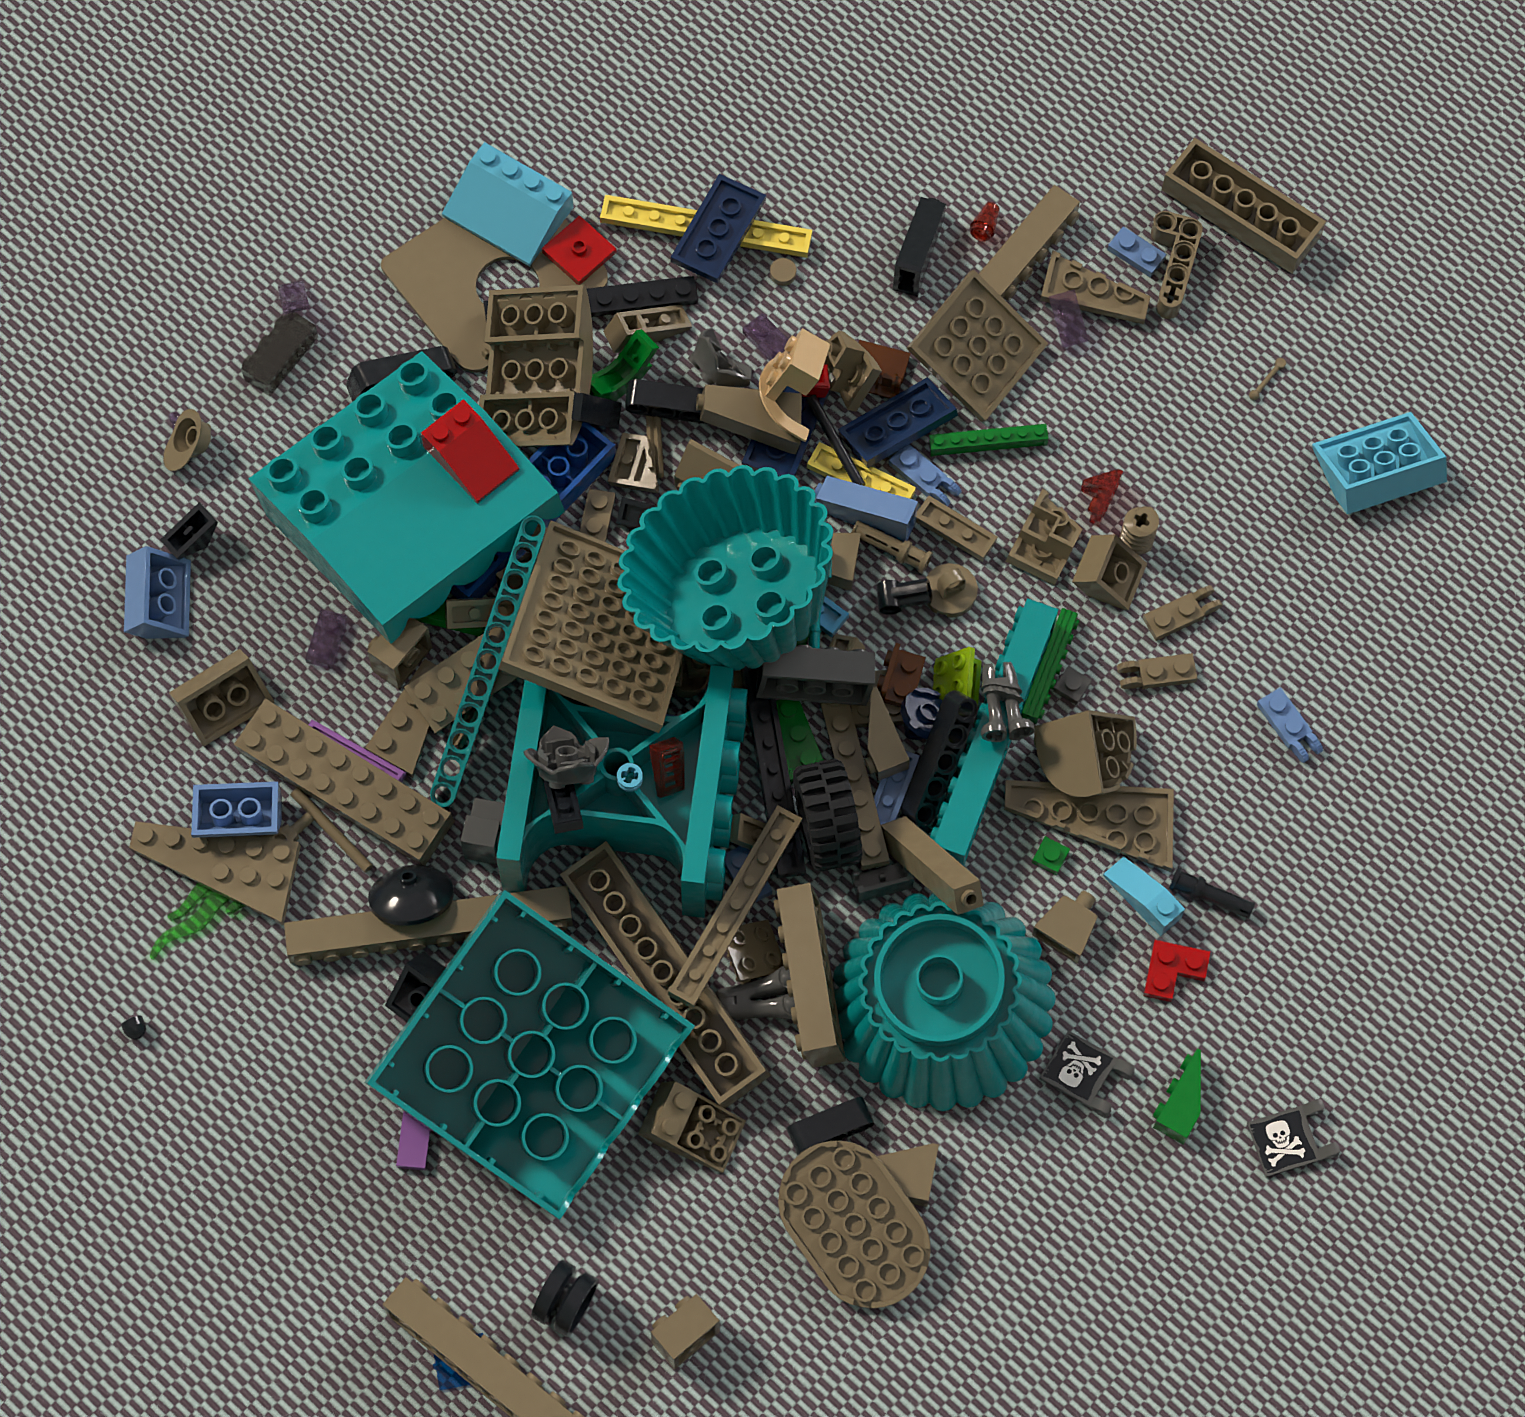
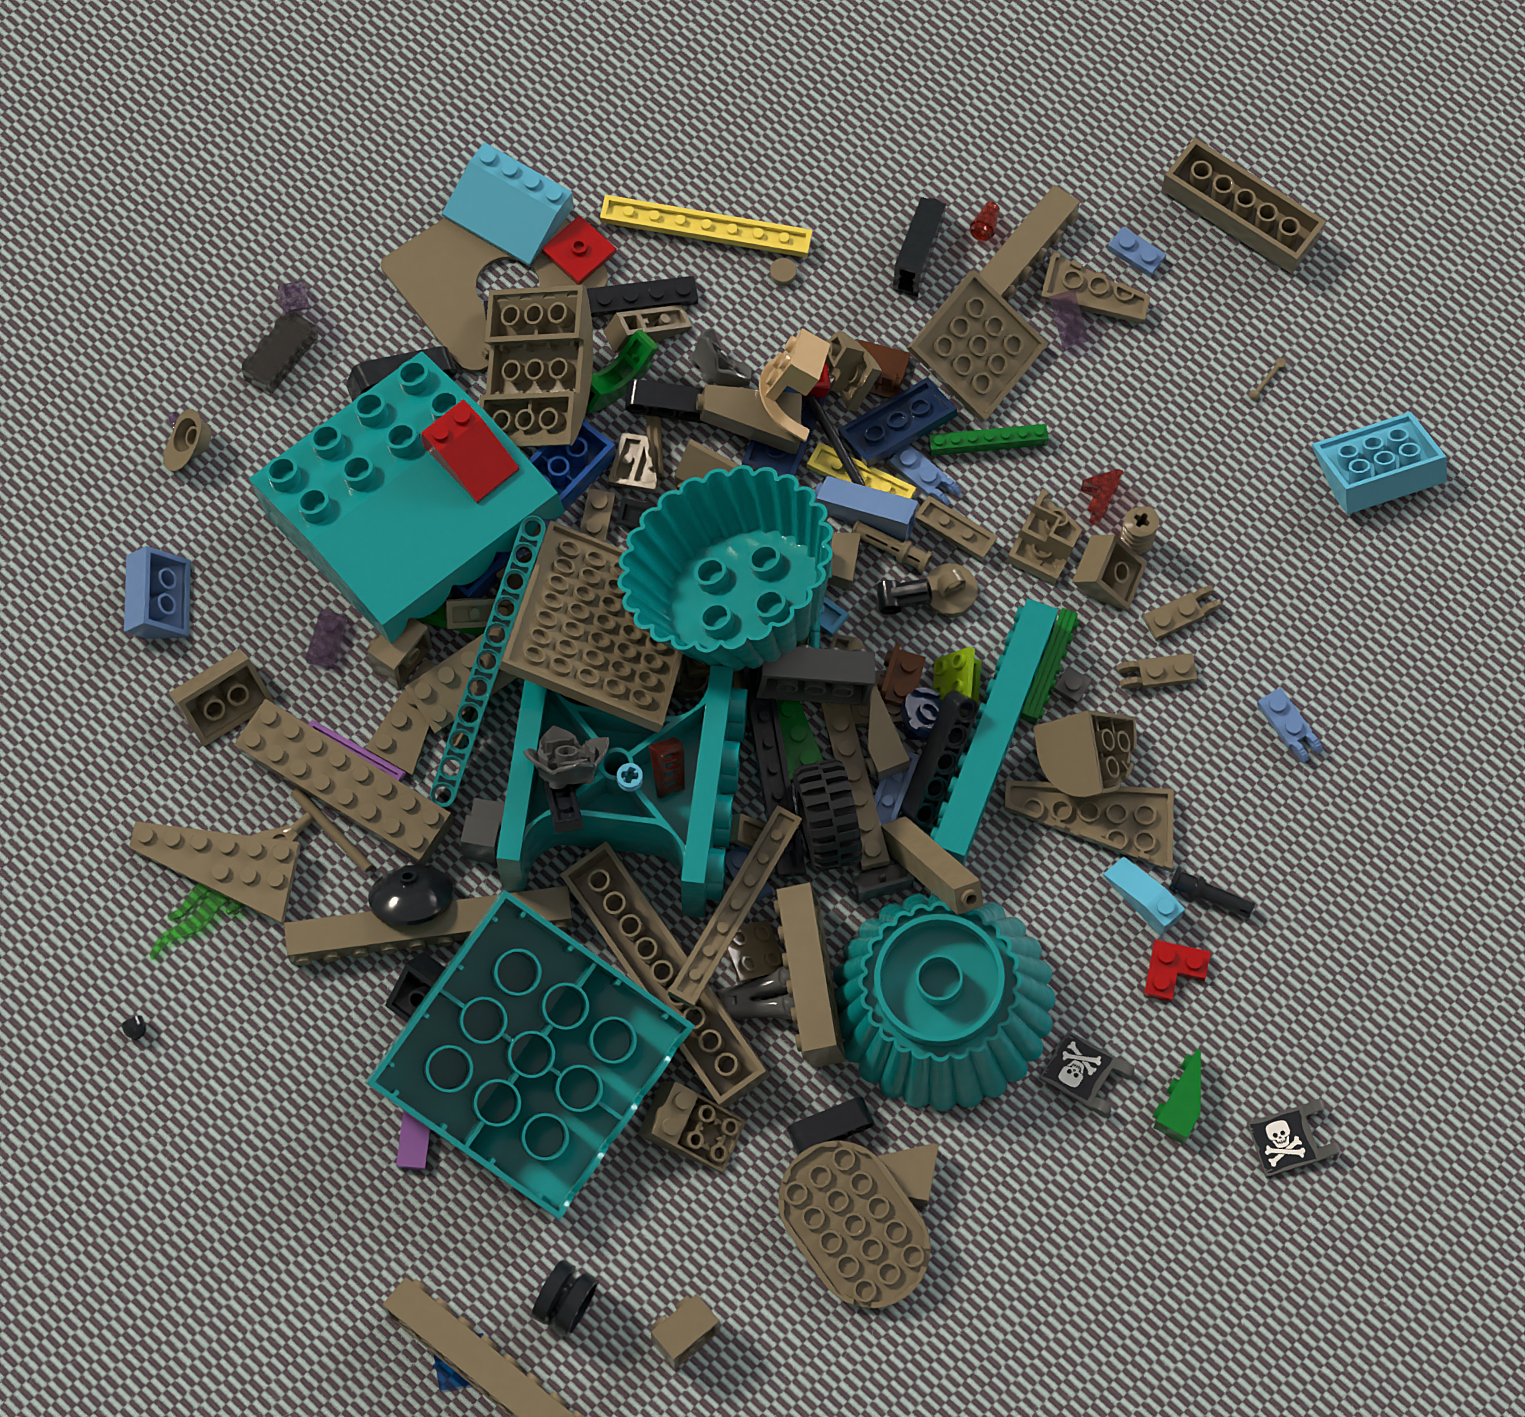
(191, 532): black slope -> none
(236, 809): medium blue slope -> none
(596, 410): black tile -> none
(718, 228): dark blue plate -> none
(765, 336): clear purple plate -> none
(1008, 691): dark grey piece -> none
(1050, 855): green plate -> none
(1068, 925): dark tan torso -> none
(1177, 267): dark tan beam -> none

